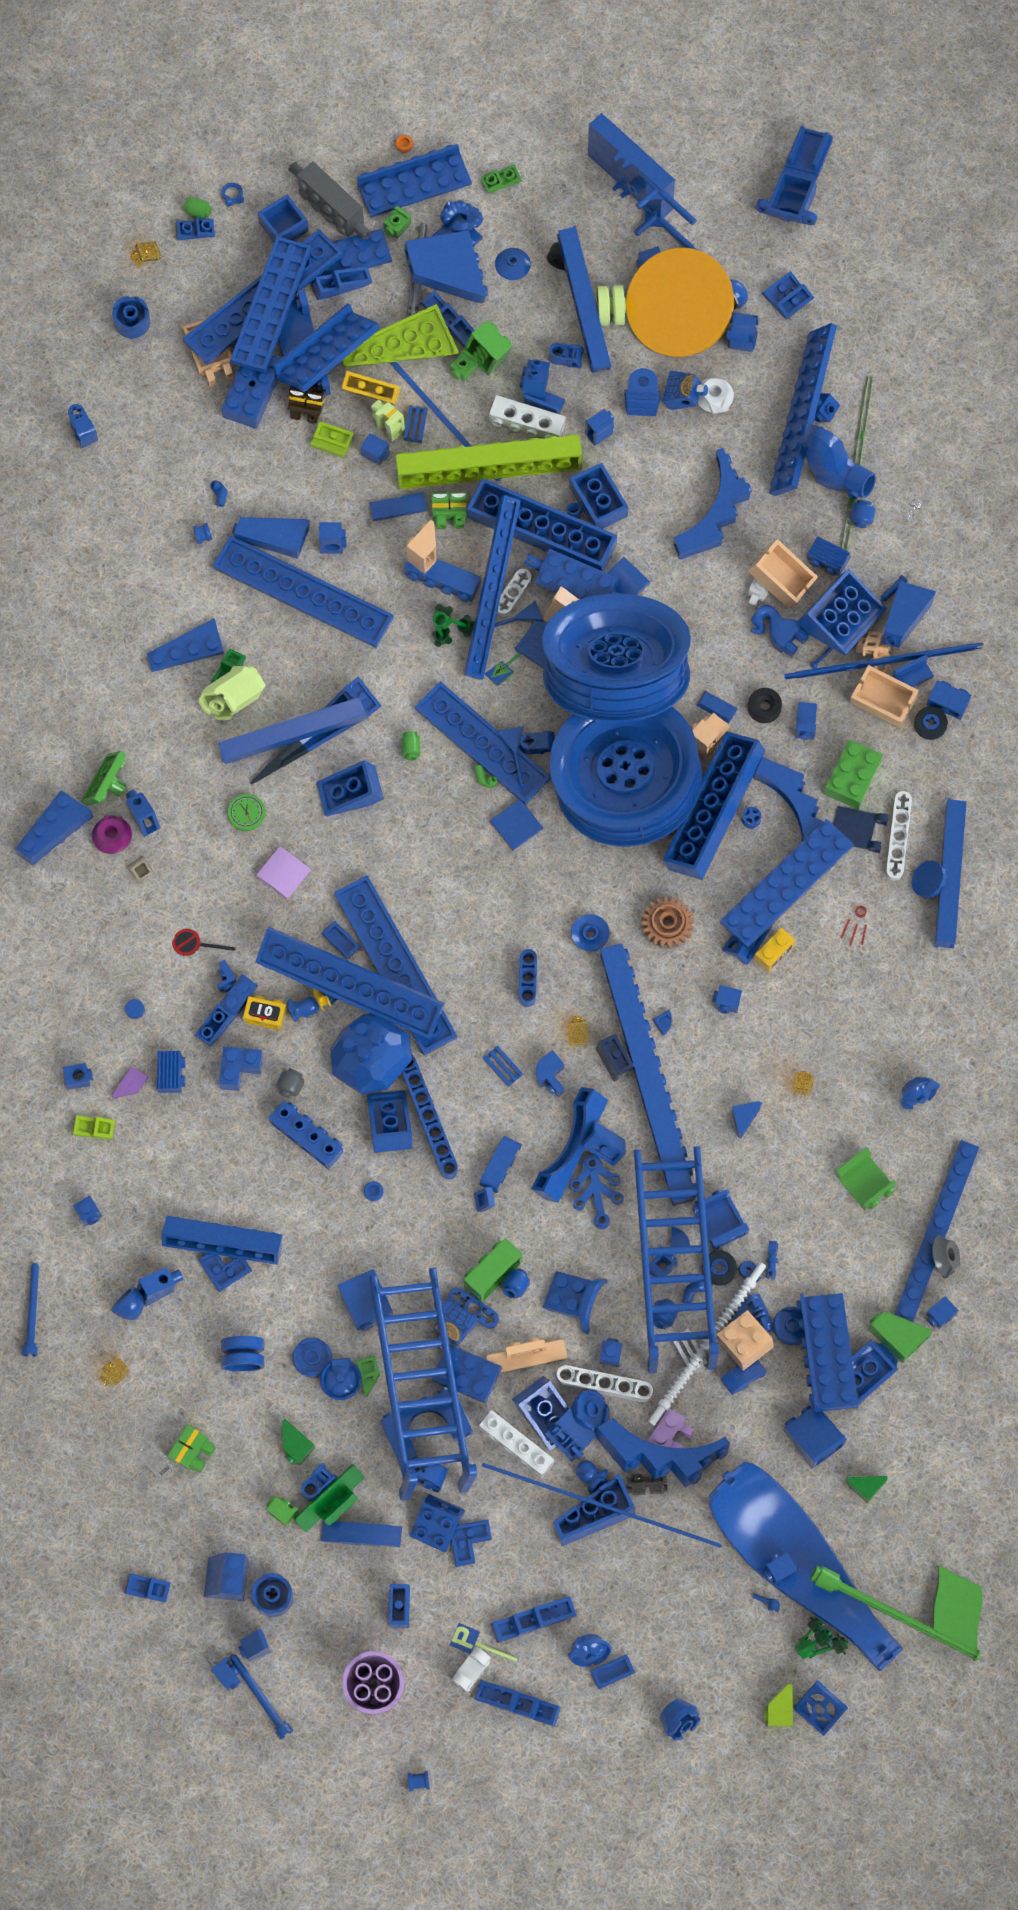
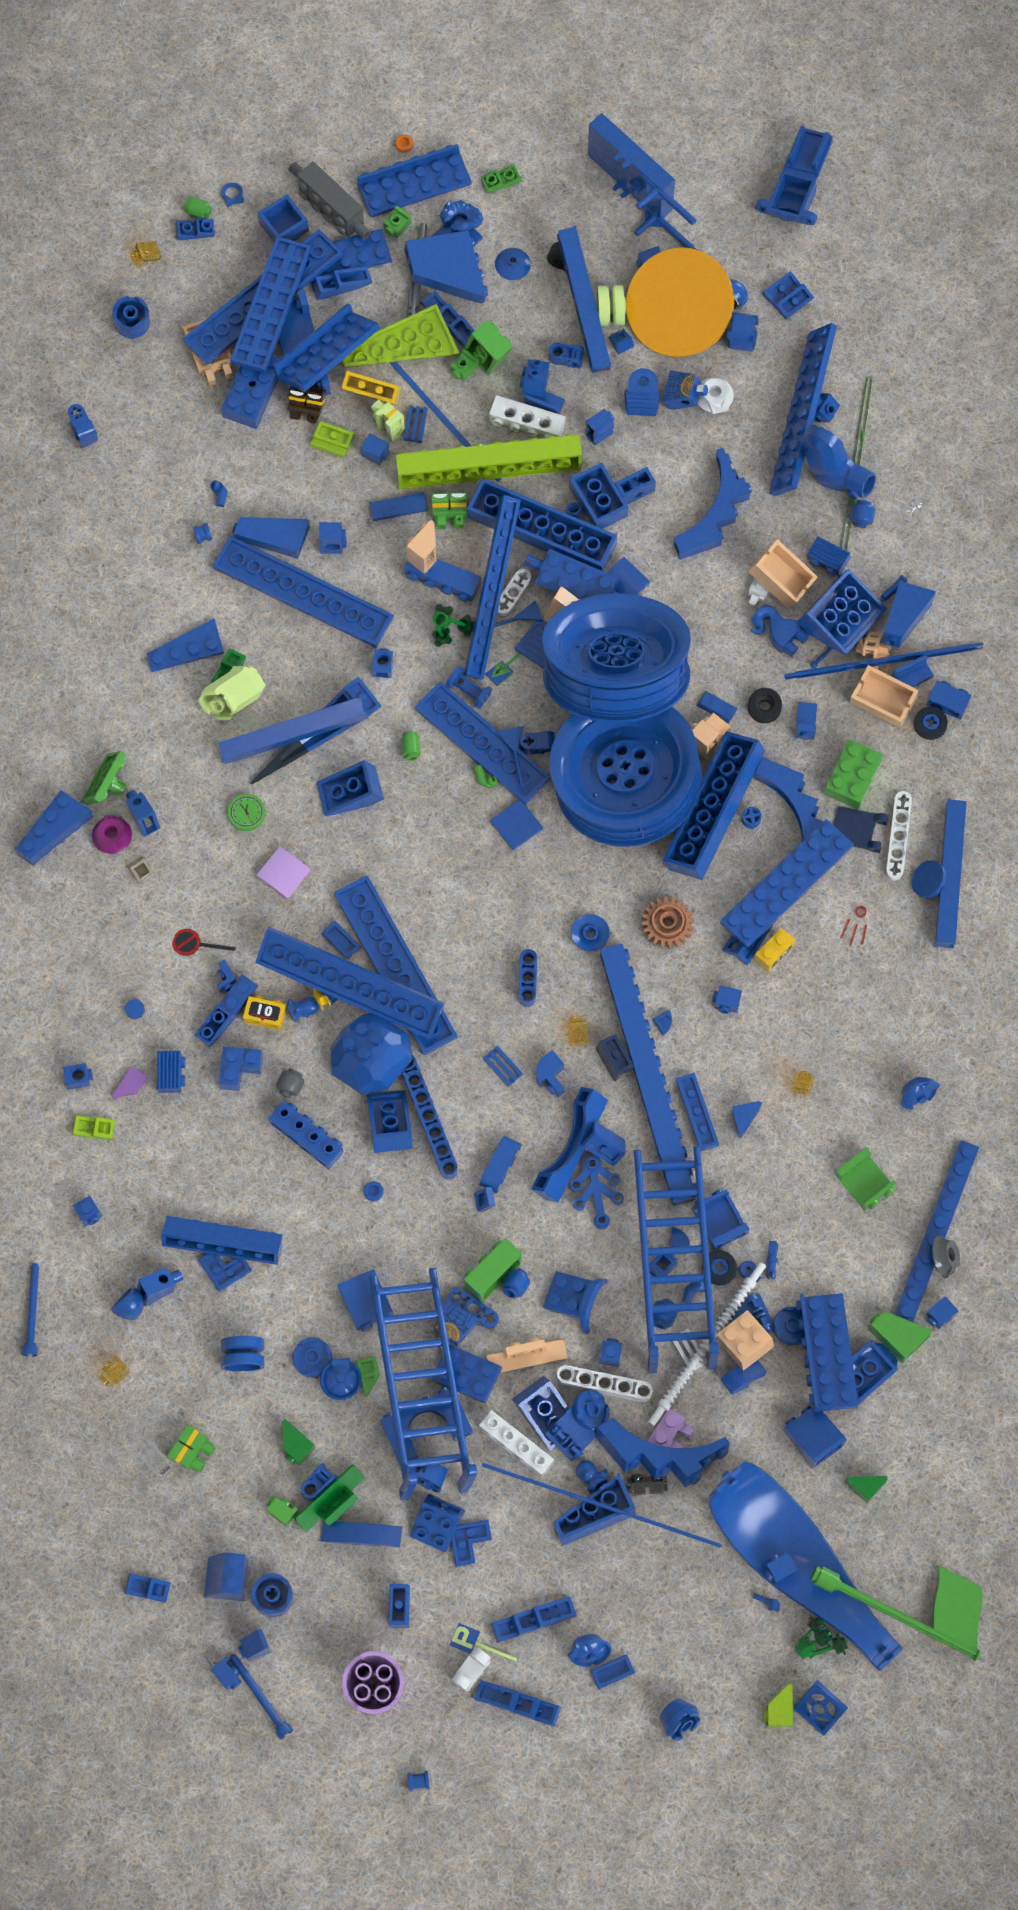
(382, 670): none -> blue brick
(469, 687): none -> blue hose
(621, 341): none -> blue slope
(636, 485): none -> blue brick
(697, 1111): none -> blue plate

